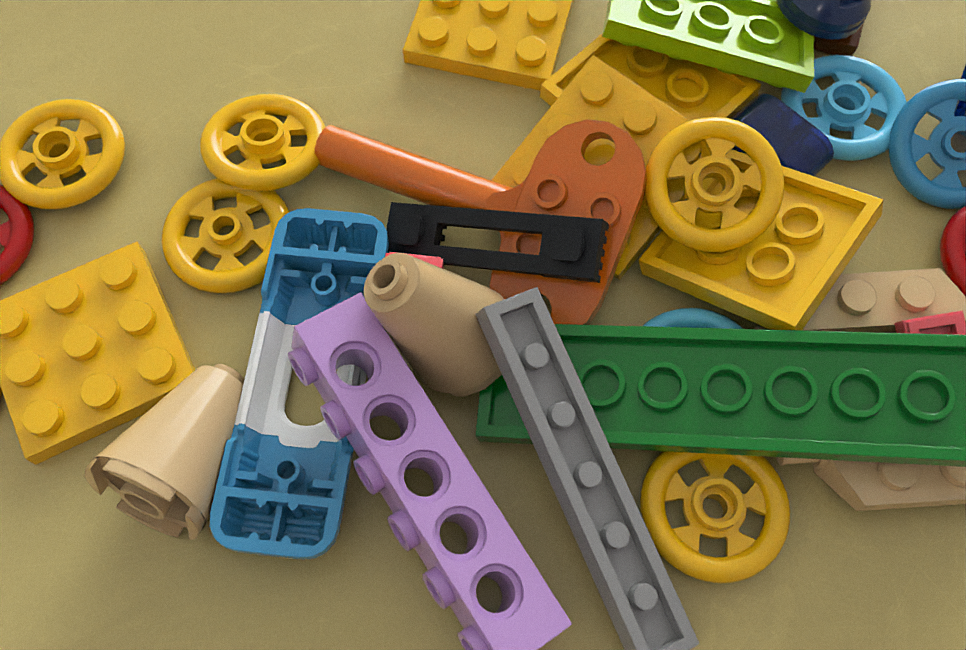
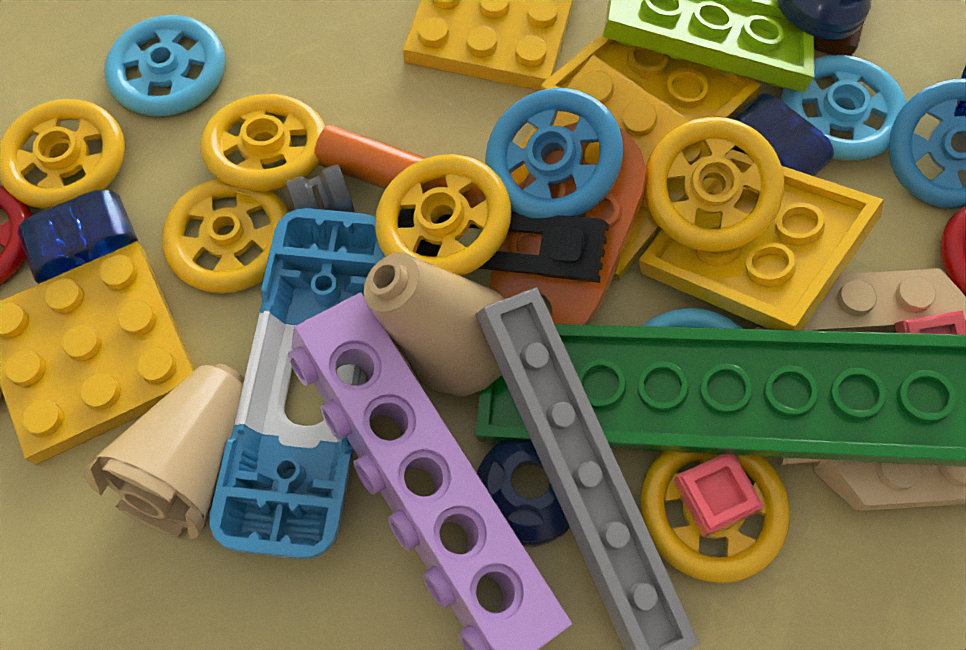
(75, 233): none -> clear blue beam
(184, 92): none -> medium azure plate
(330, 187): none -> dark grey wheel
(461, 174): none -> yellow plate
(532, 520): none -> dark blue piece
(540, 111): none -> dark azure plate
(718, 493): none -> coral tile

